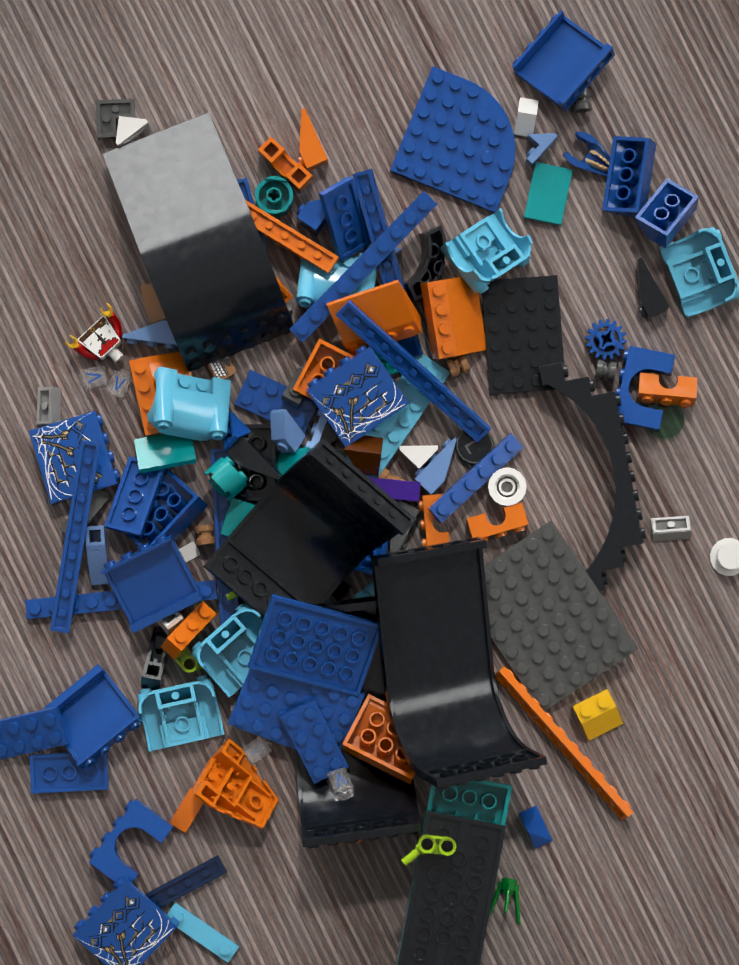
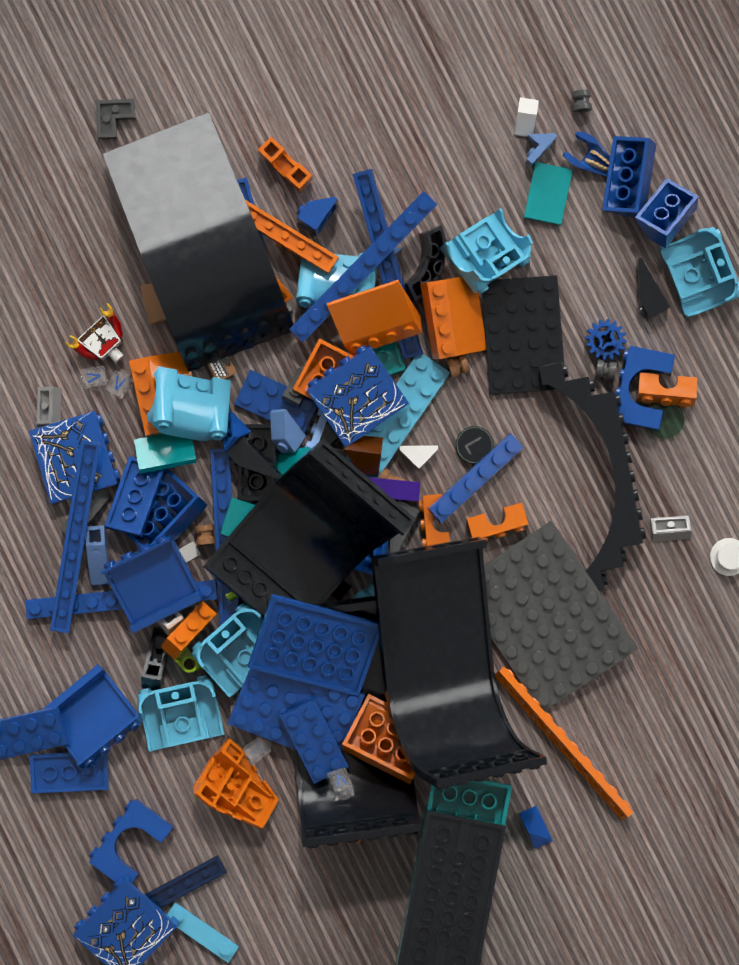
(129, 128): white slope -> none
(152, 335): medium blue slope -> none
(186, 811): orange slope -> none
(226, 478): teal brick -> none
(266, 189): teal brick -> none
(310, 148): orange slope -> none
(345, 218): blue plate -> none
(413, 371): blue plate -> none
(435, 472): medium blue slope -> none
(435, 849): lime beam -> none
(458, 142): blue plate -> none
(507, 486): white piece -> none
(508, 887): green plant -> none
(562, 61): blue panel -> none
(597, 714): yellow slope -> none

